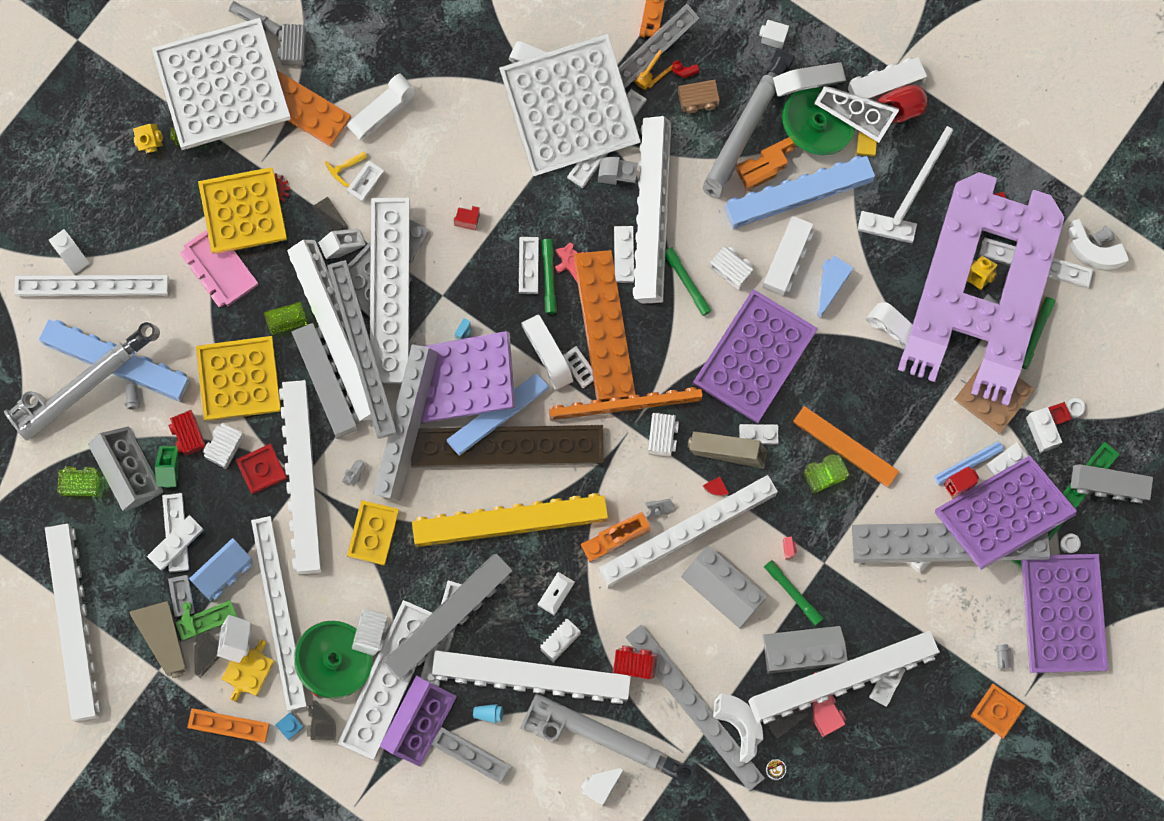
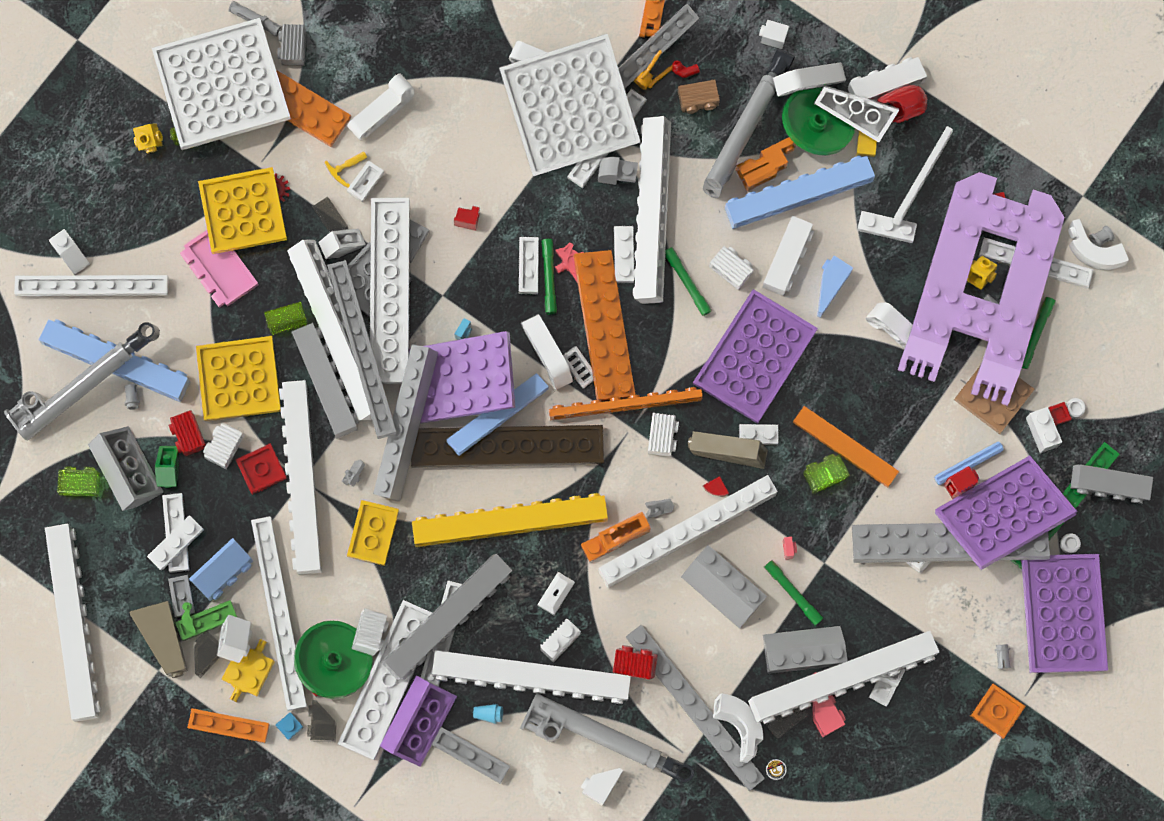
(1006, 459): white plate -> none

